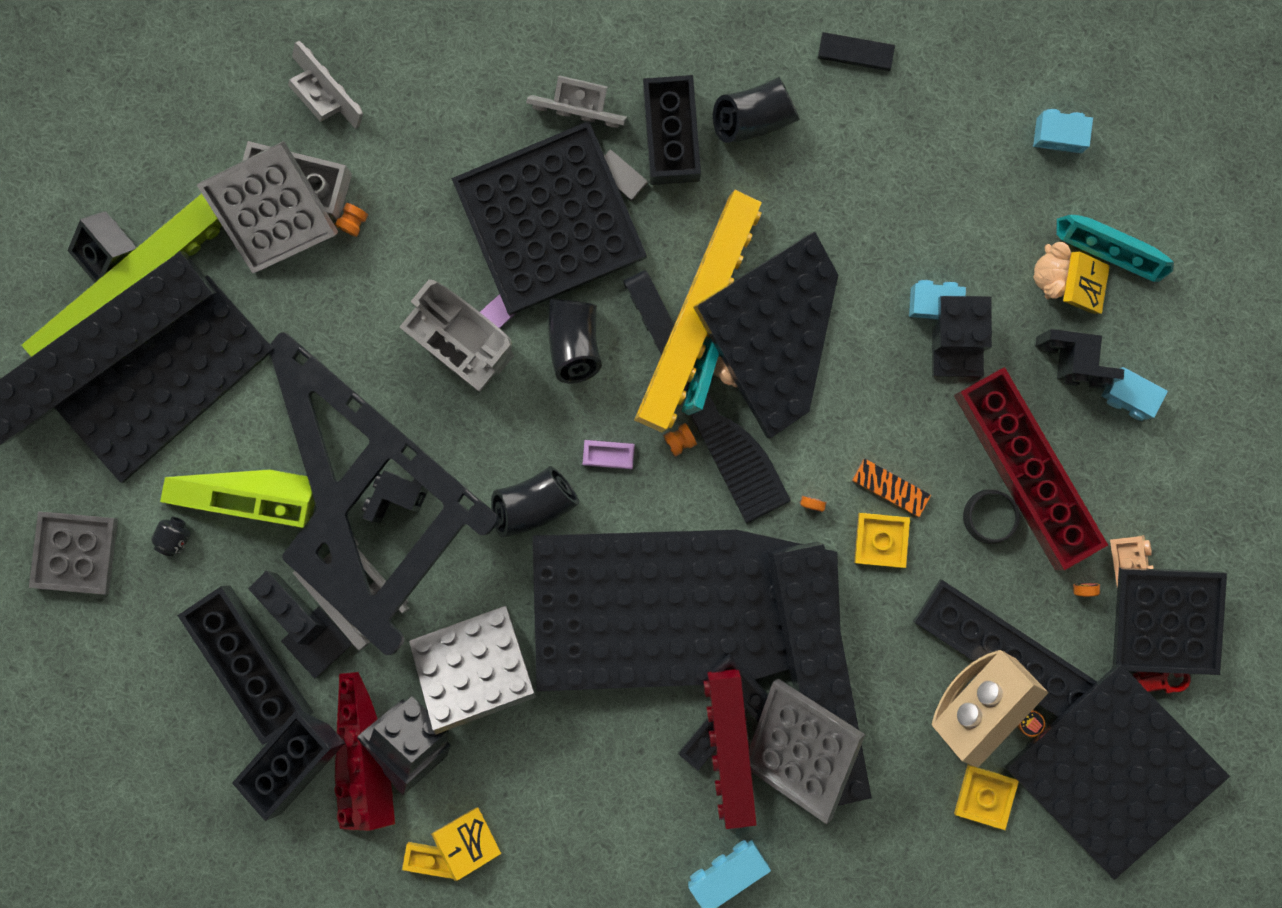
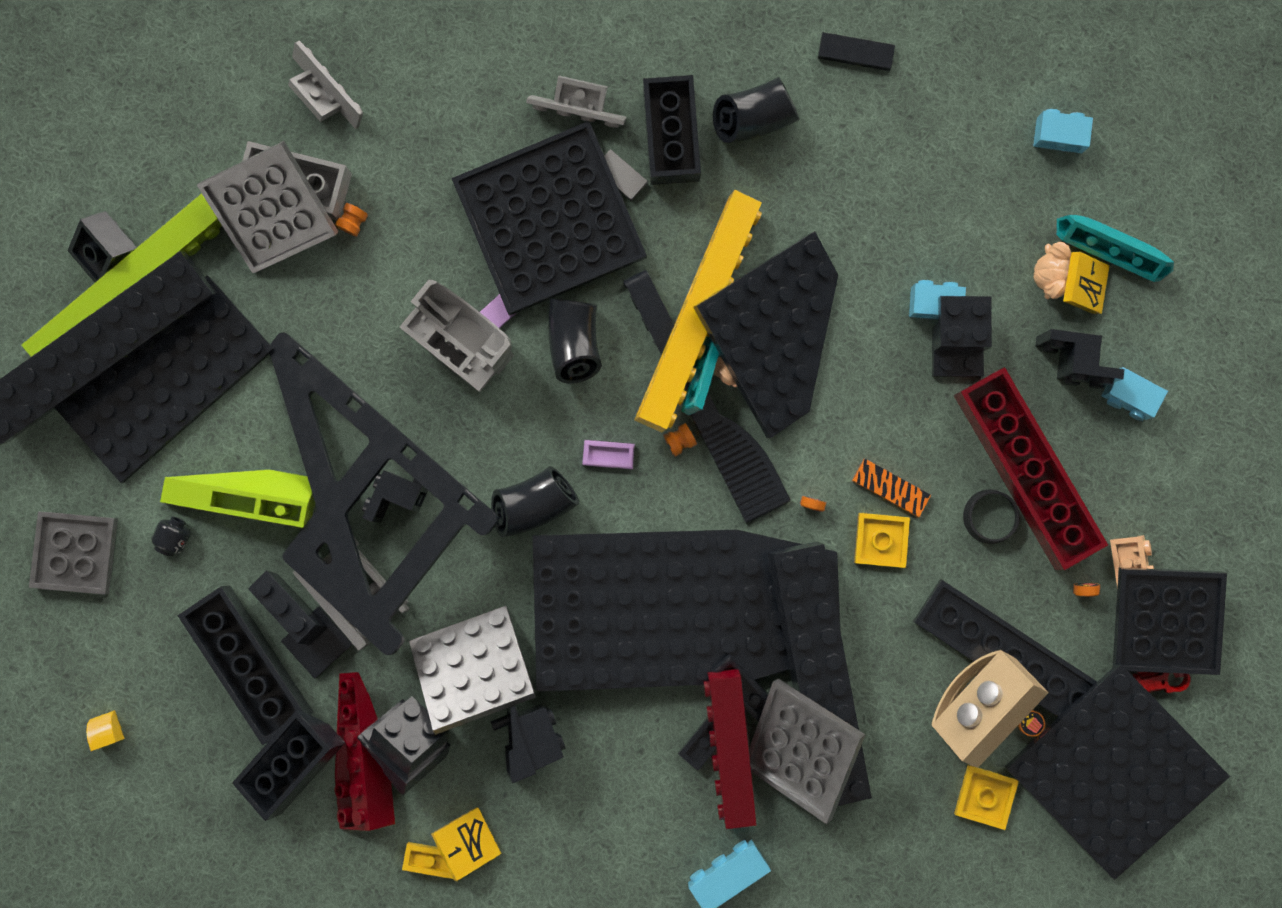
(103, 730): none -> yellow brick
(530, 740): none -> black piece

